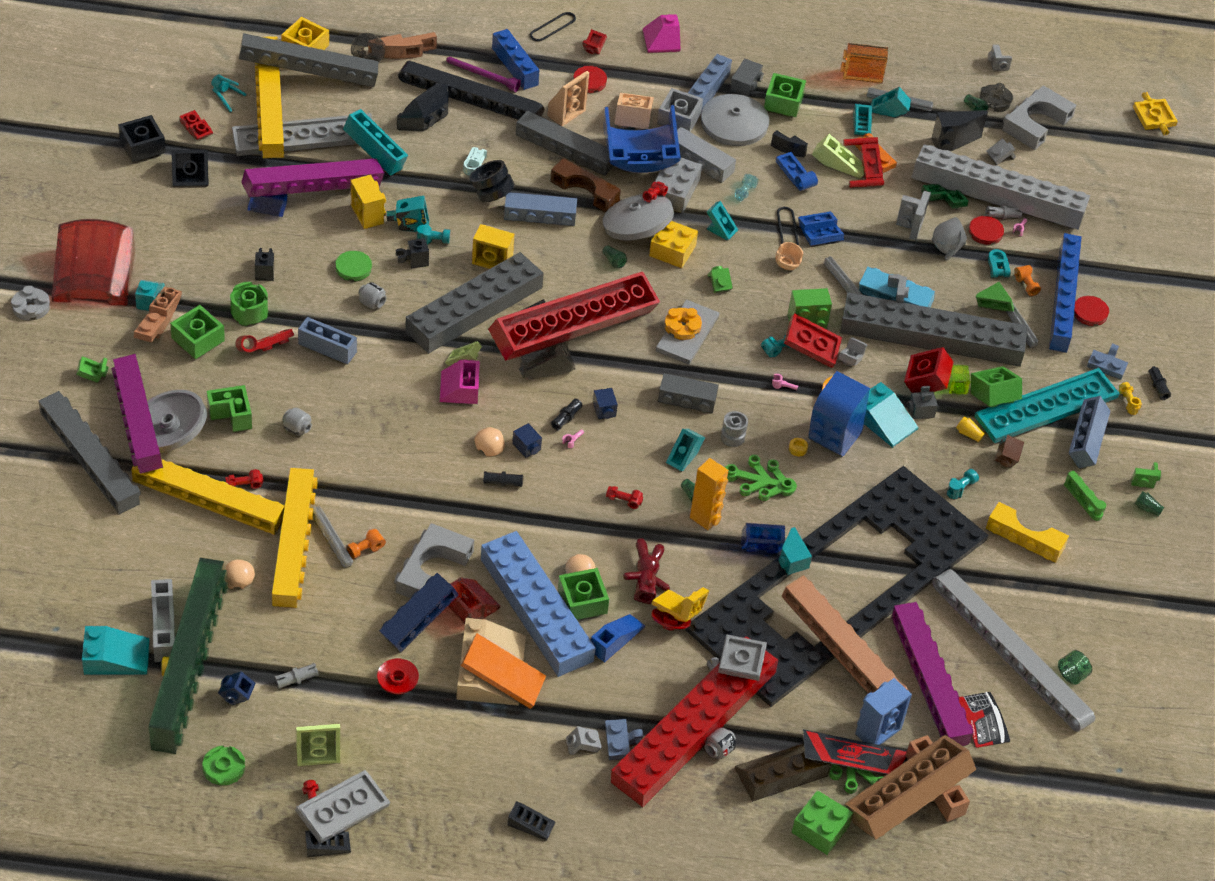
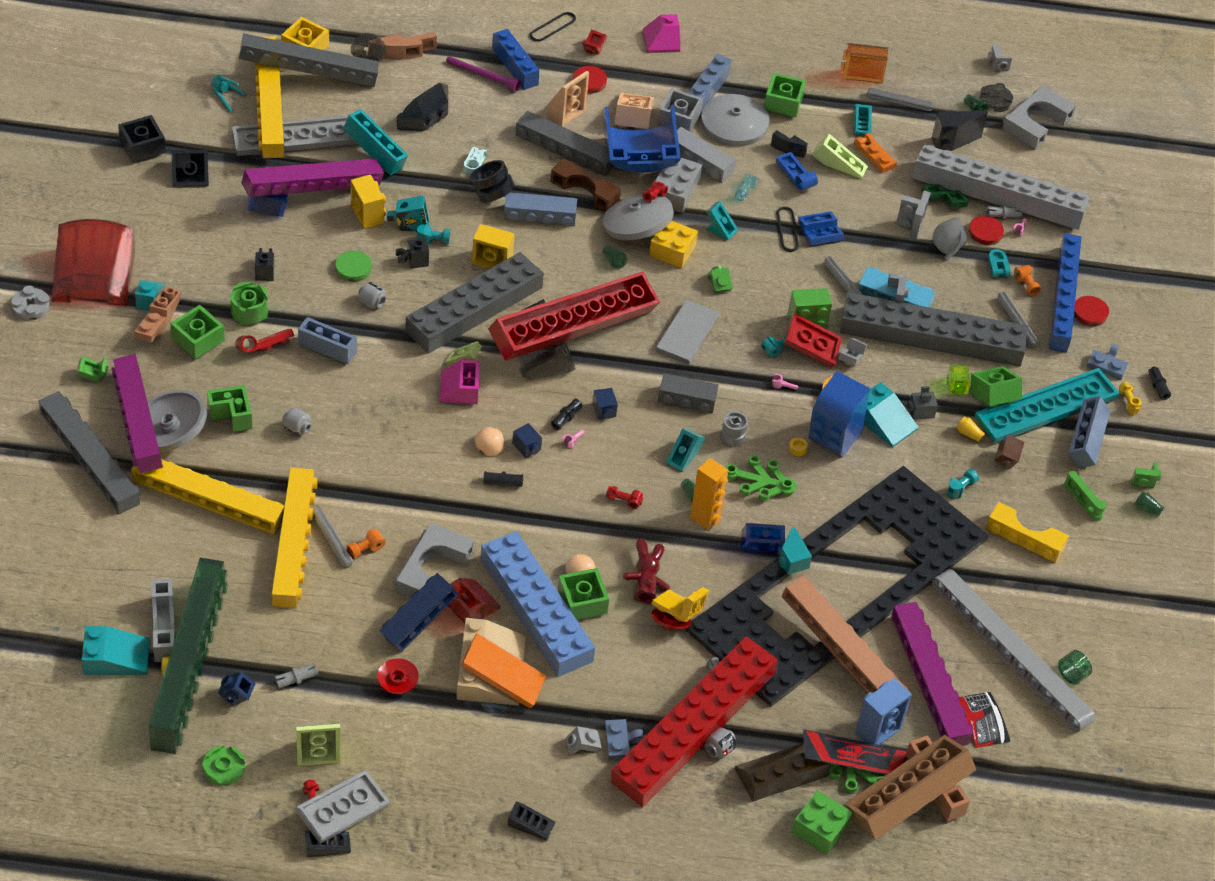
(195, 125): red slope -> none
(239, 574): light nougat hair -> none
(255, 479): red bar -> none
(469, 91): black beam -> none
(615, 635): blue slope -> none
(688, 316): light orange plate -> none
(742, 657): light grey plate -> none
(746, 78): dark grey brick -> none
(789, 256): light nougat hair -> none
(871, 162): red plate -> none
(891, 103): teal slope -> none
(929, 369): red brick -> none
(995, 298): bright green slope -> none
(1001, 151): light grey bracket -> none
(1155, 114): yellow plate -> none

